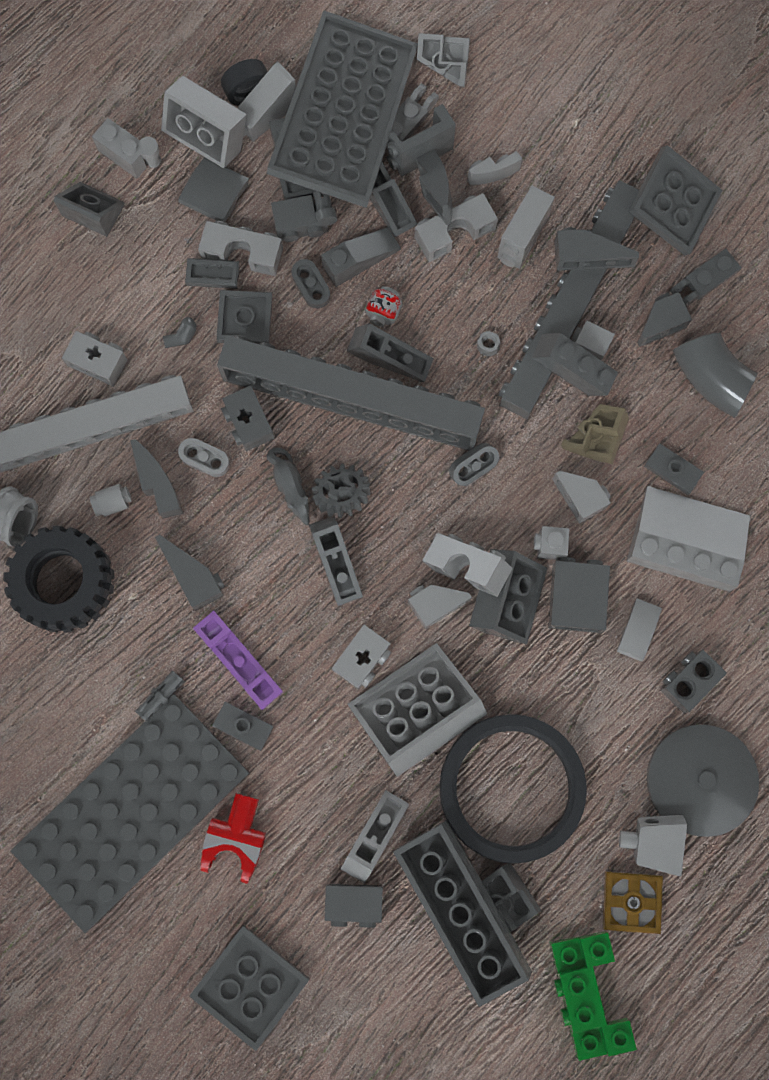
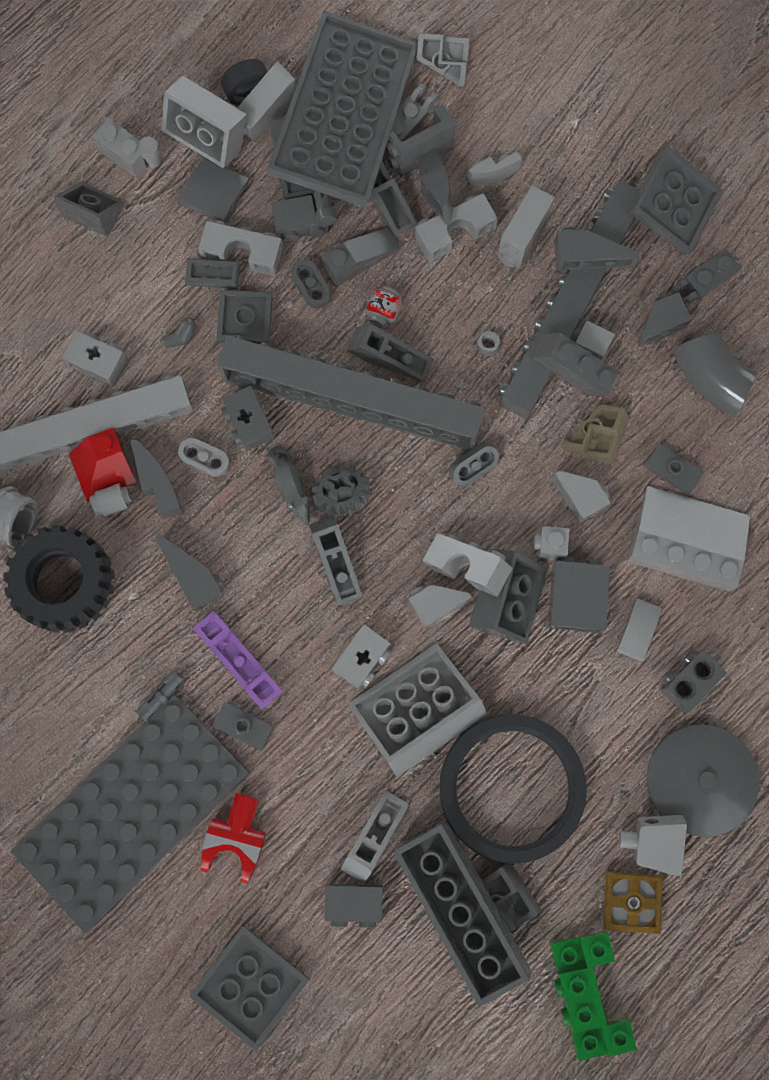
(101, 463): none -> red slope

